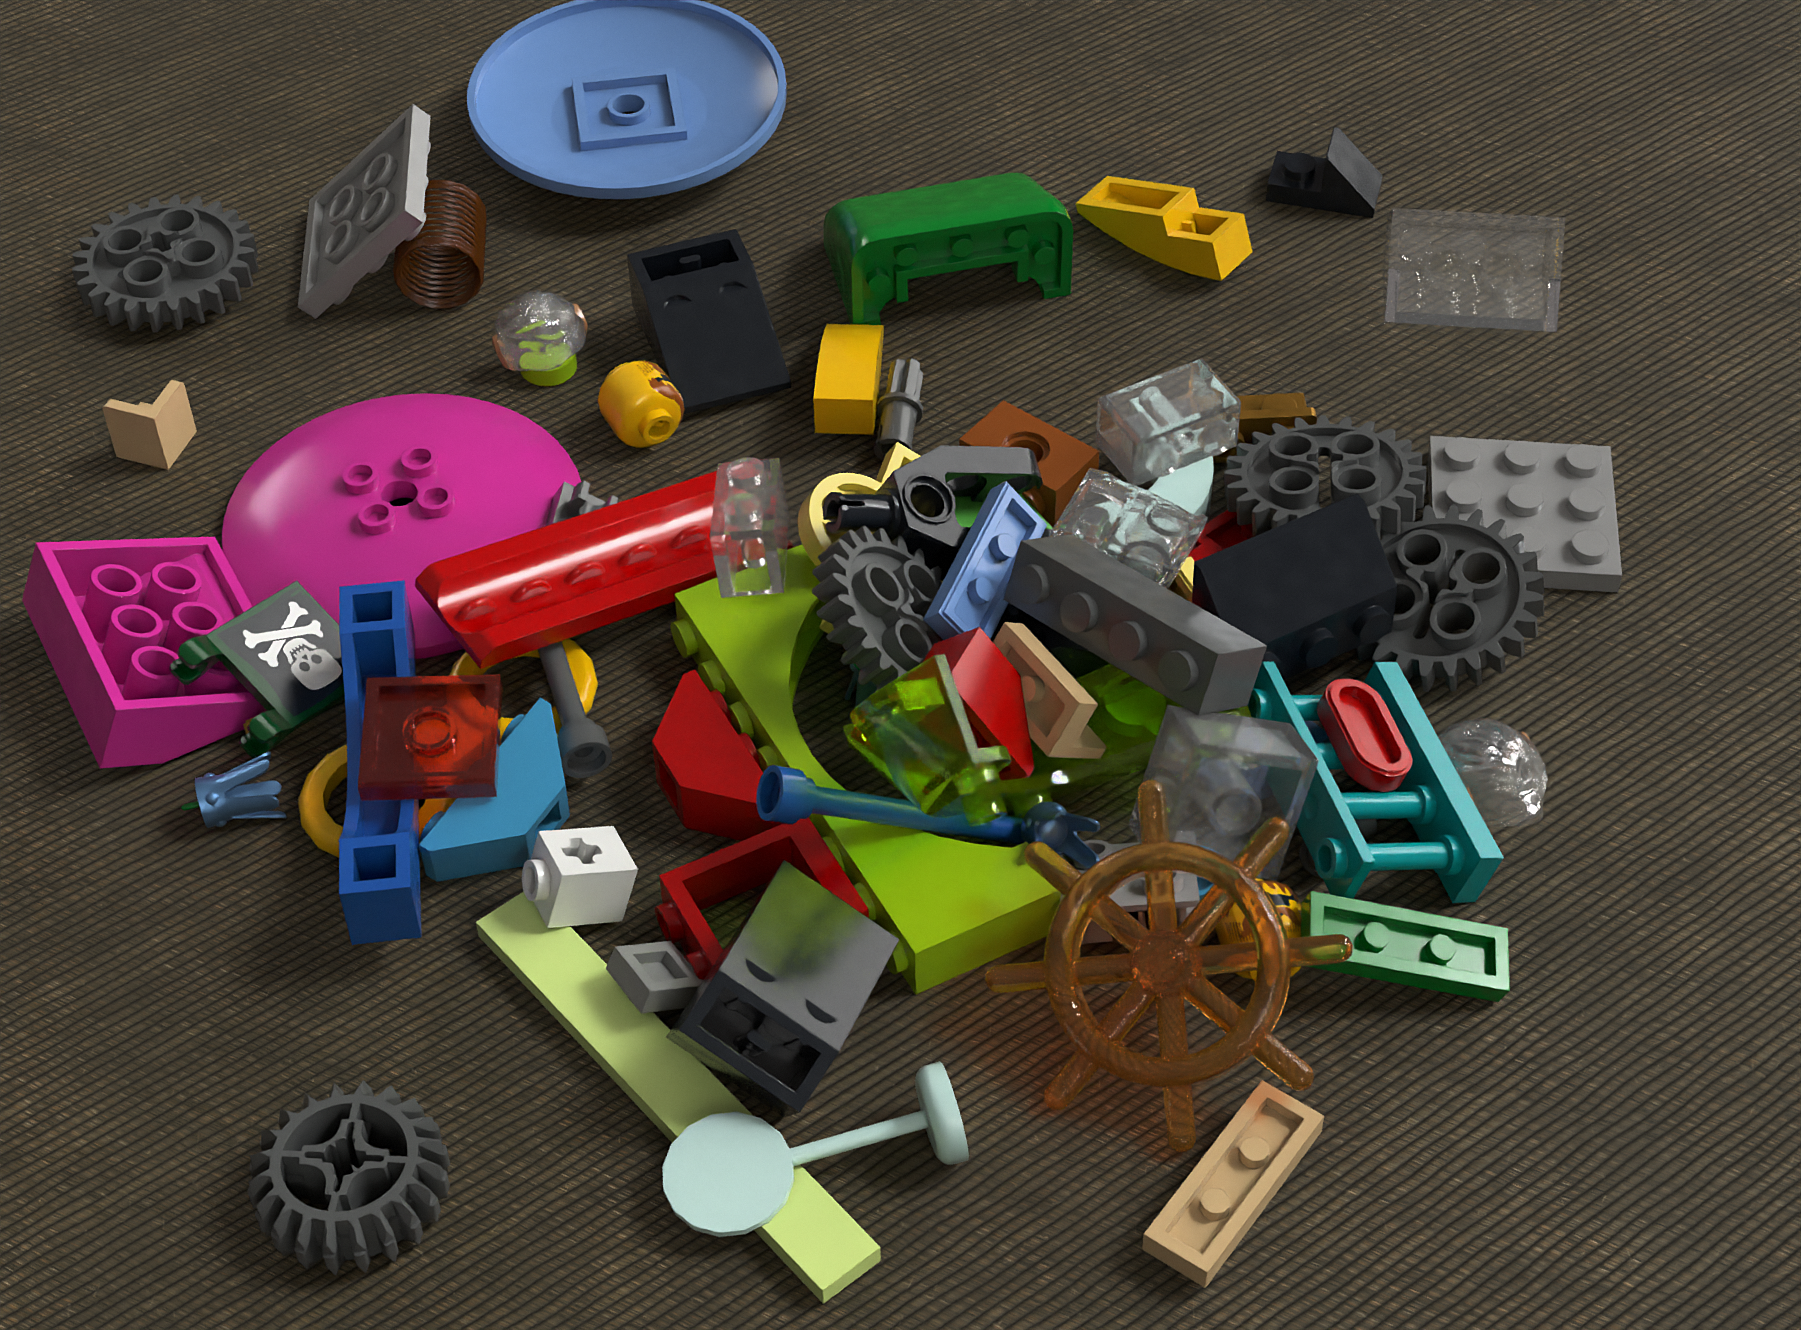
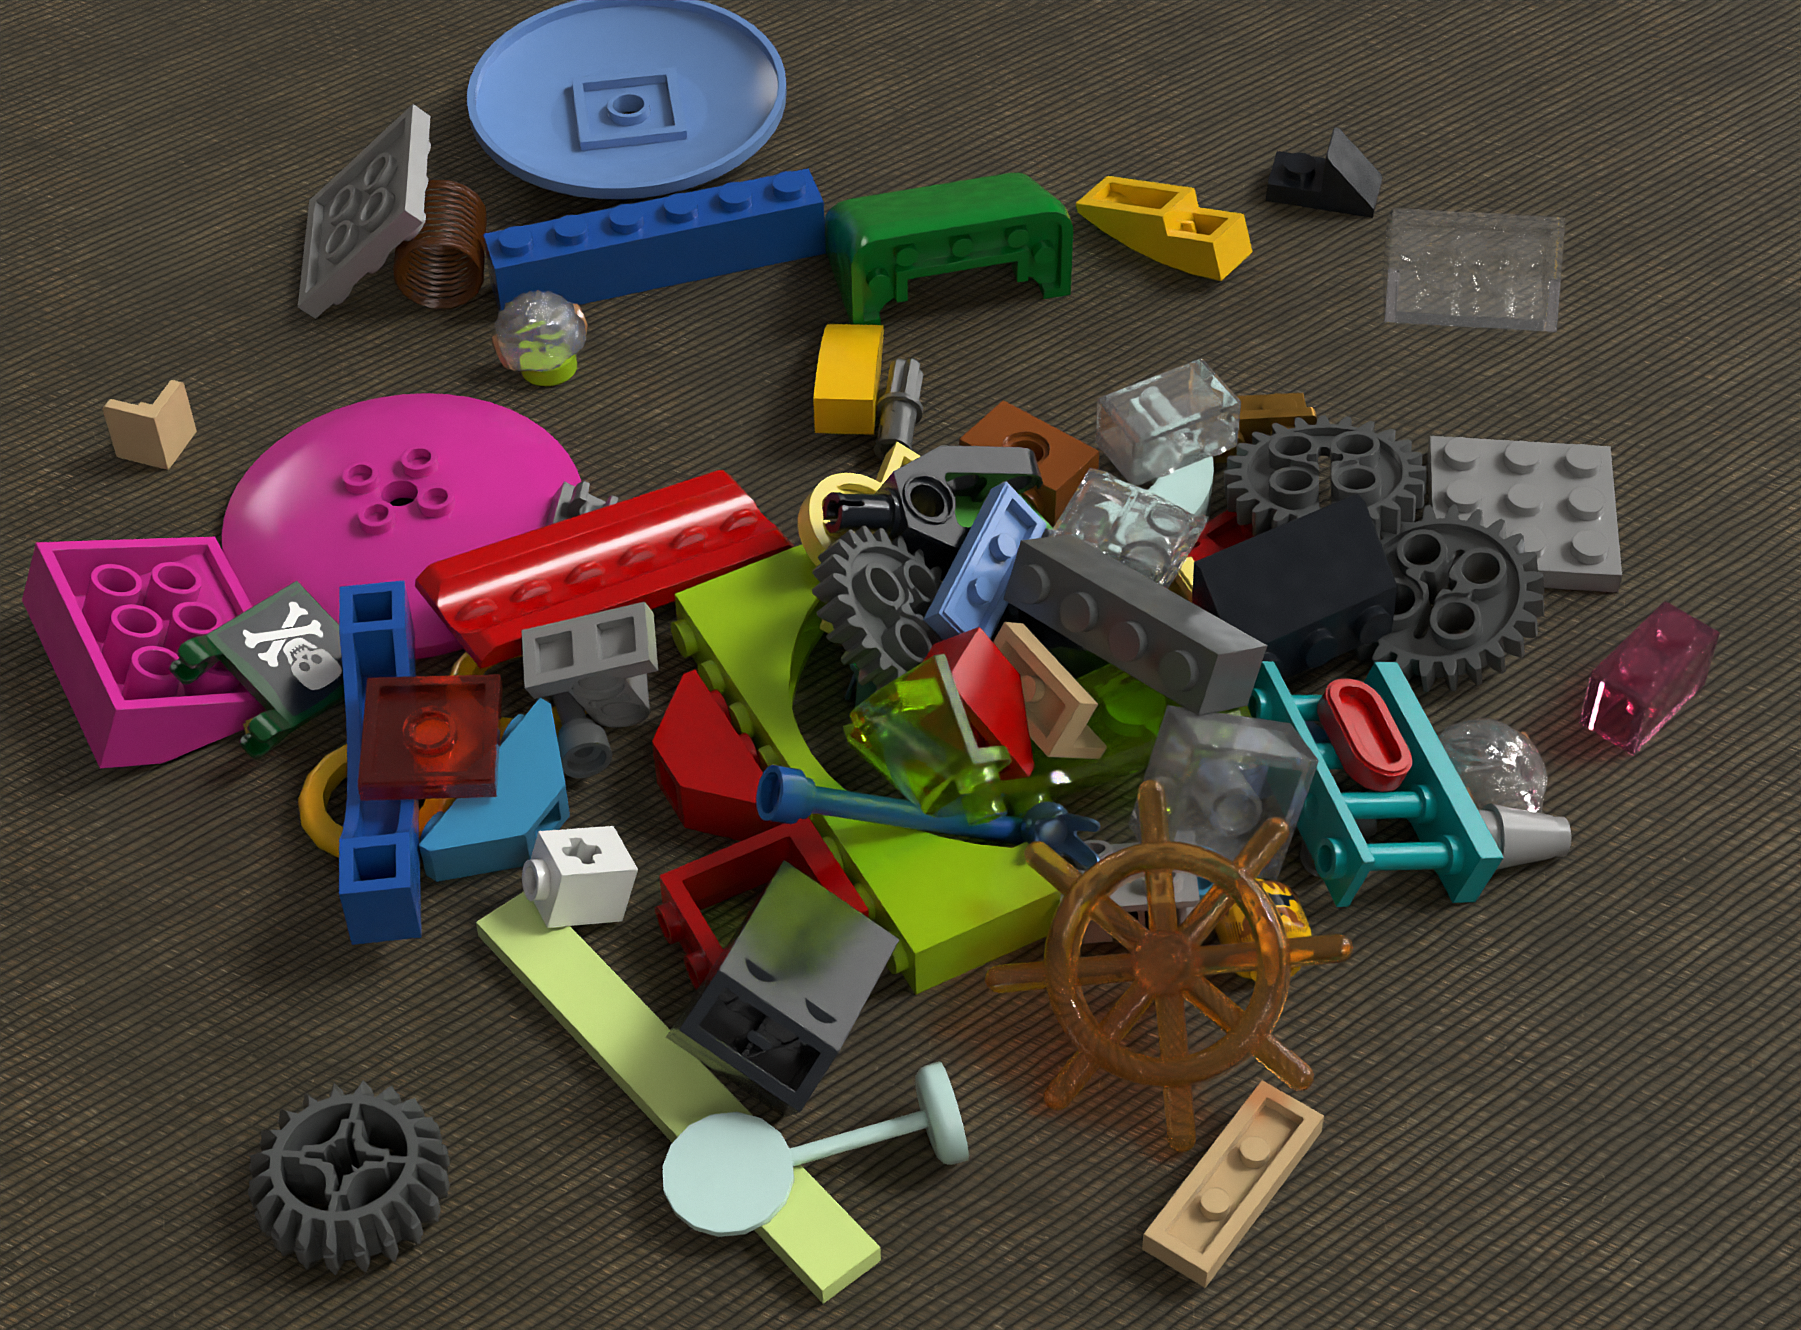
(165, 263): dark grey gear -> none
(225, 798): flat silver piece -> none
(596, 660): none -> light grey tile
(640, 404): yellow head -> none
(653, 976): light grey plate -> none
(661, 241): none -> blue brick
(707, 320): black slope -> none
(750, 527): clear brick -> none
(1412, 946): plate -> none
(1526, 834): none -> light grey cone
(1649, 677): none -> clear pink brick

